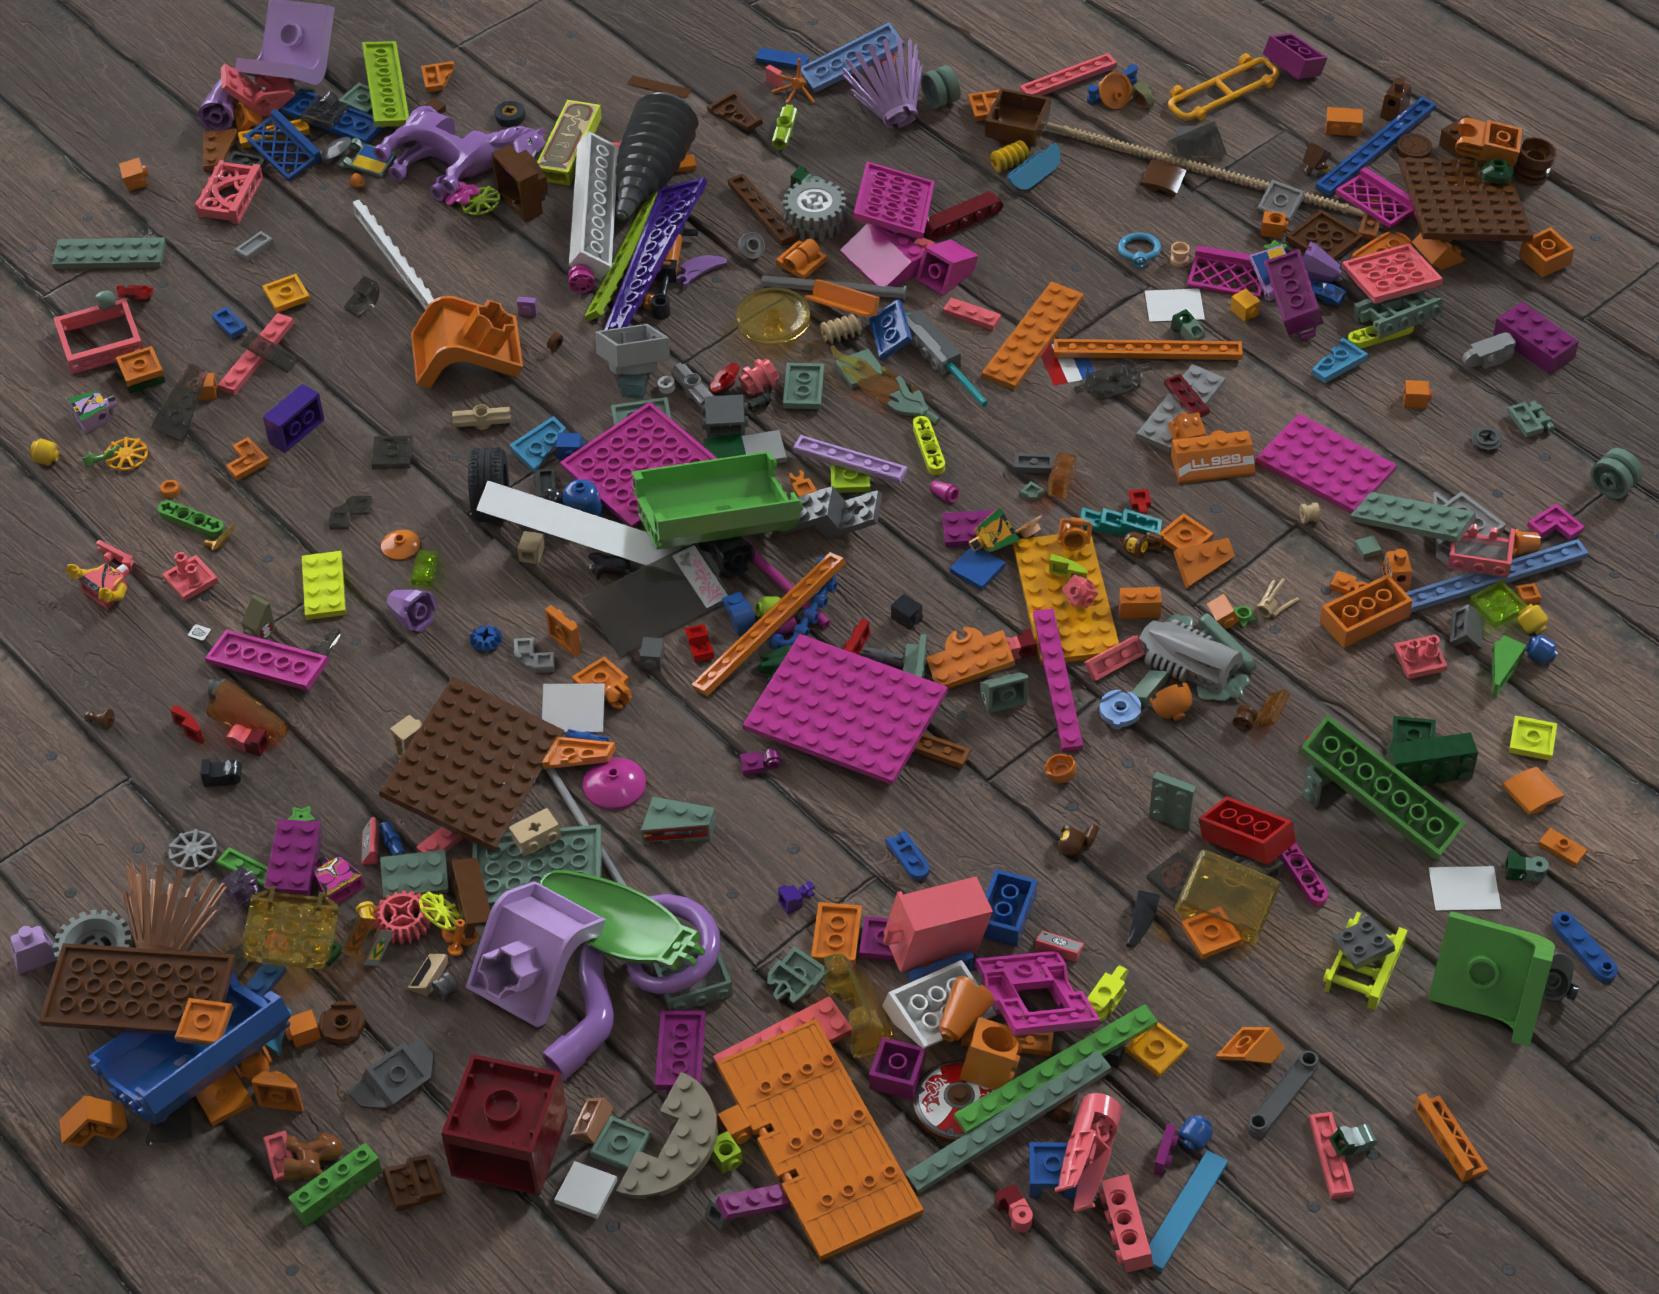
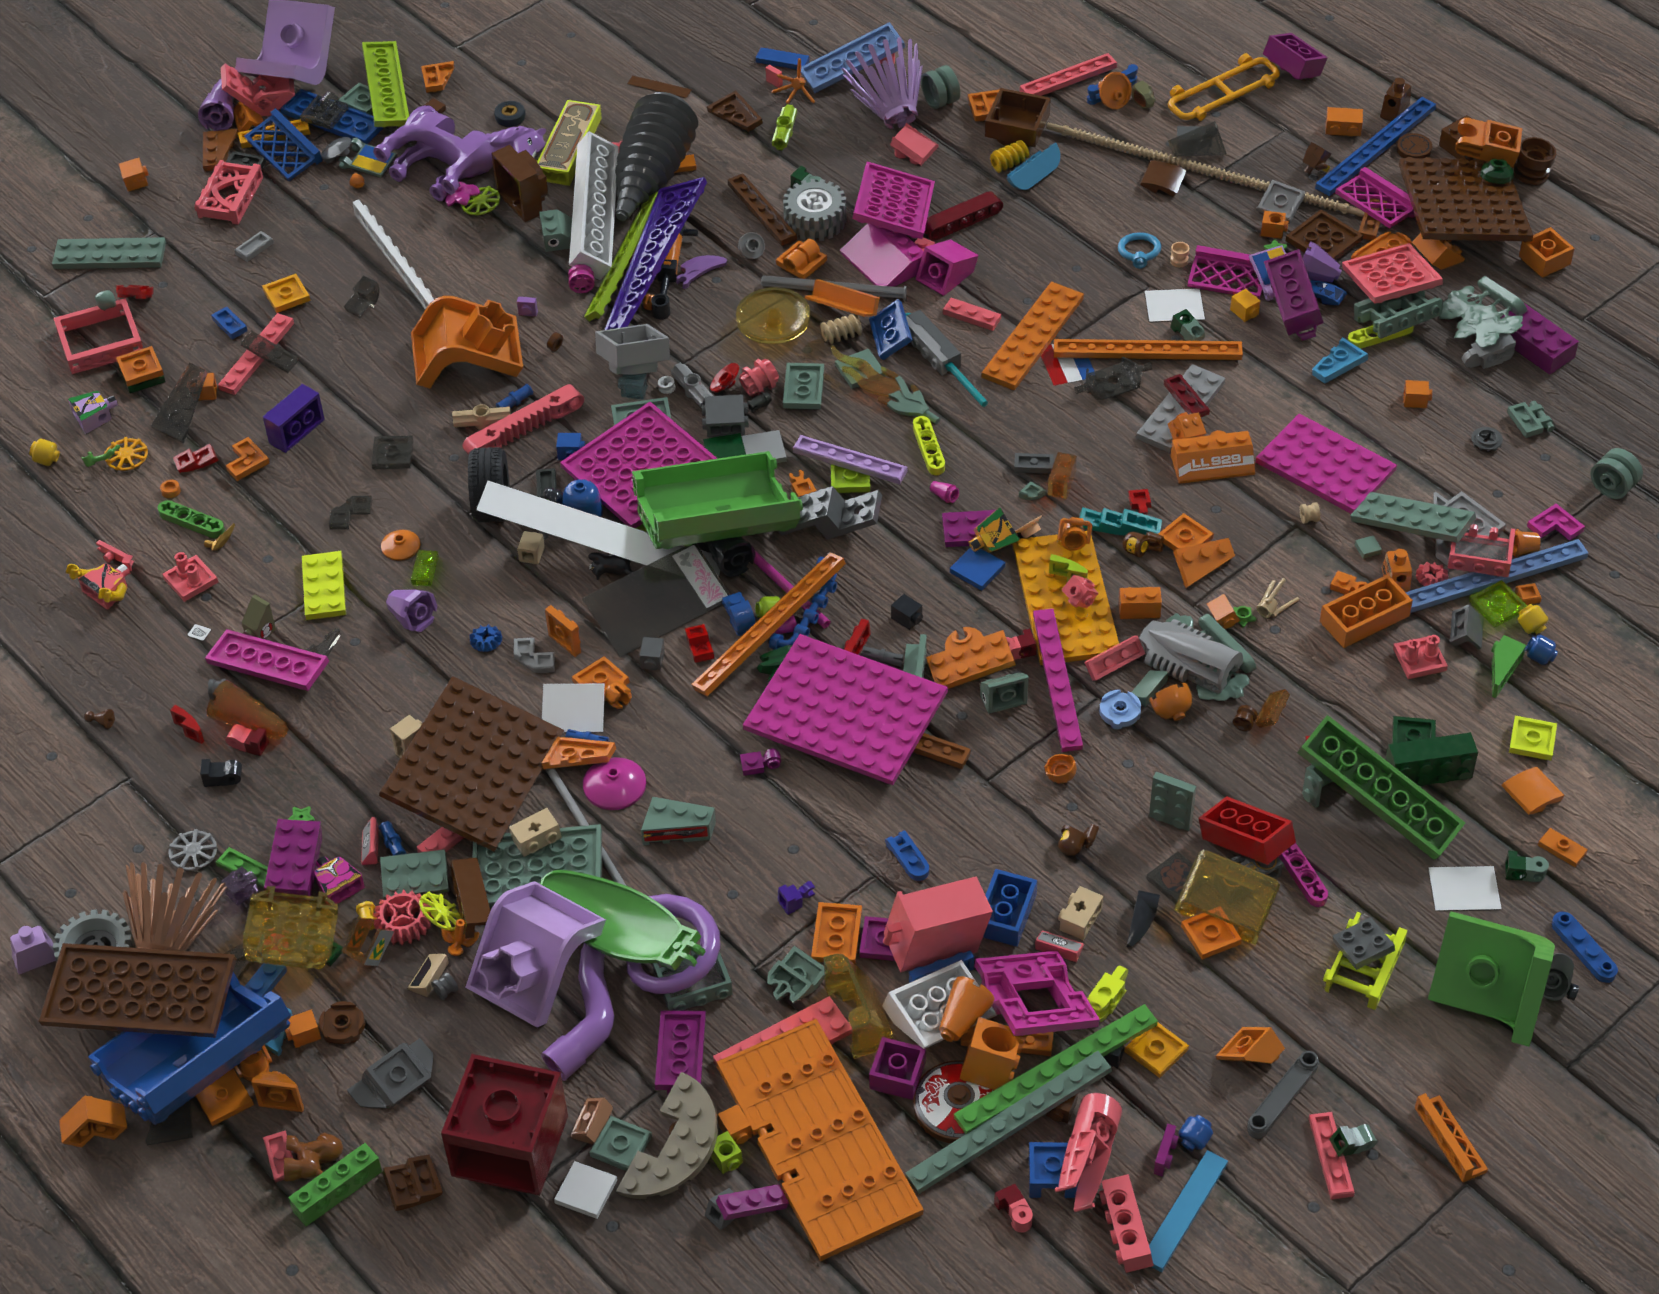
(195, 460): none -> red slope
(203, 1022): orange plate -> none
(516, 397): none -> blue pin
(537, 443): dark azure wing -> none
(556, 230): none -> sand green slope
(565, 399): none -> coral gear
(913, 145): none -> coral slope
(1080, 913): none -> tan brick
(1426, 579): none -> coral gear
(1483, 319): none -> sand green plant

